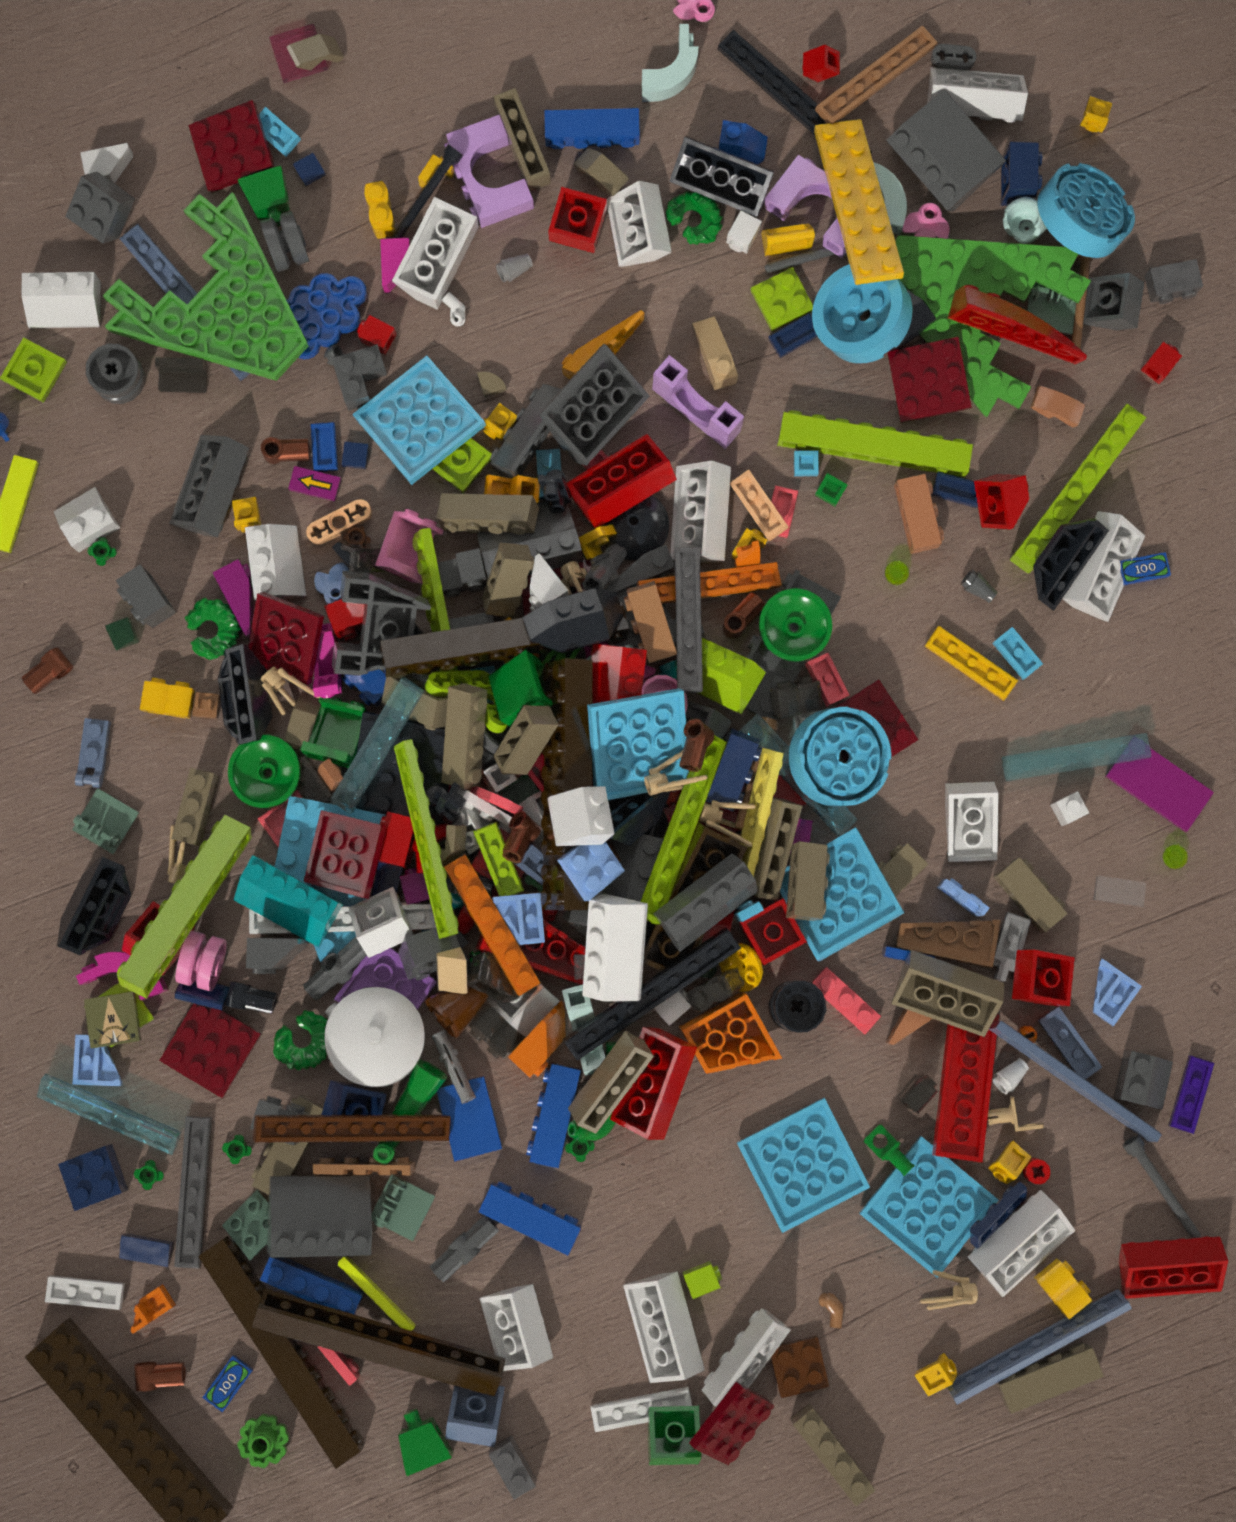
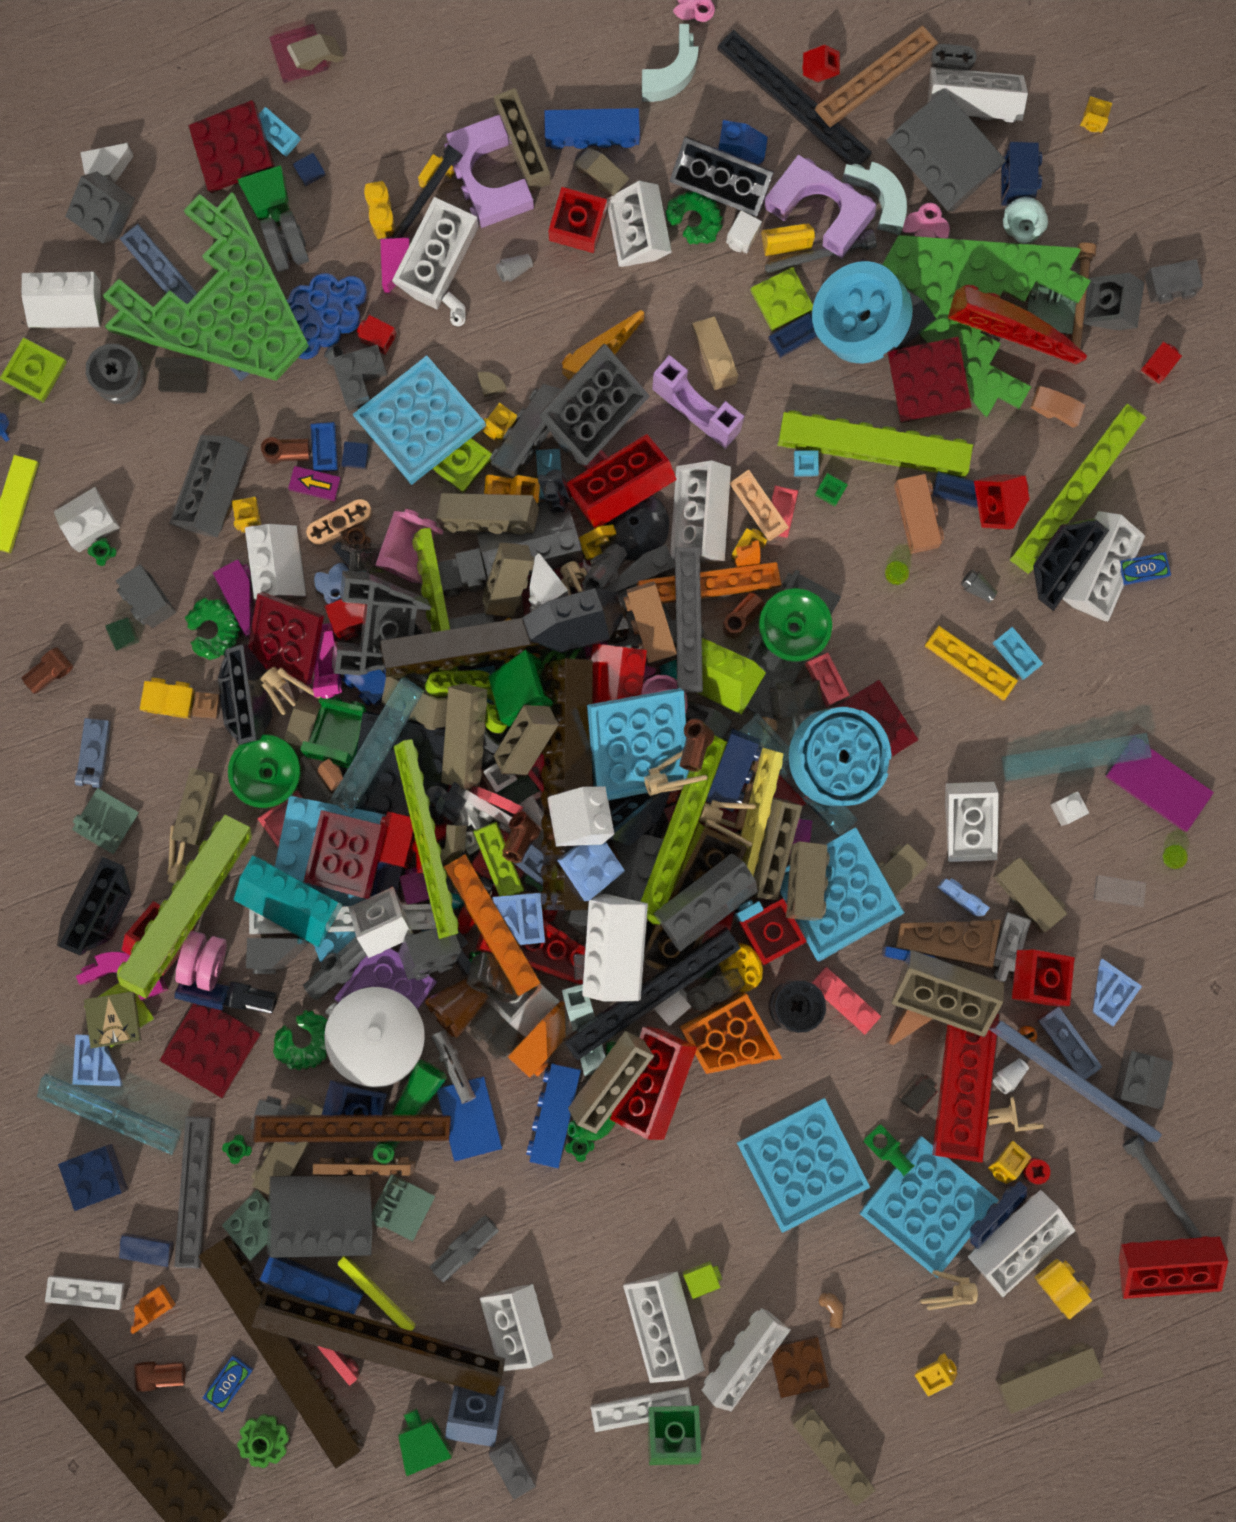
(141, 1175): green plate -> none
(452, 971): tan slope -> none
(530, 1218): blue brick -> none
(732, 1424): dark red plate -> none
(858, 202): yellow plate -> none
(1038, 1346): sand blue tile -> none
(1068, 216): medium azure brick -> none
(1191, 1094): dark purple tile -> none

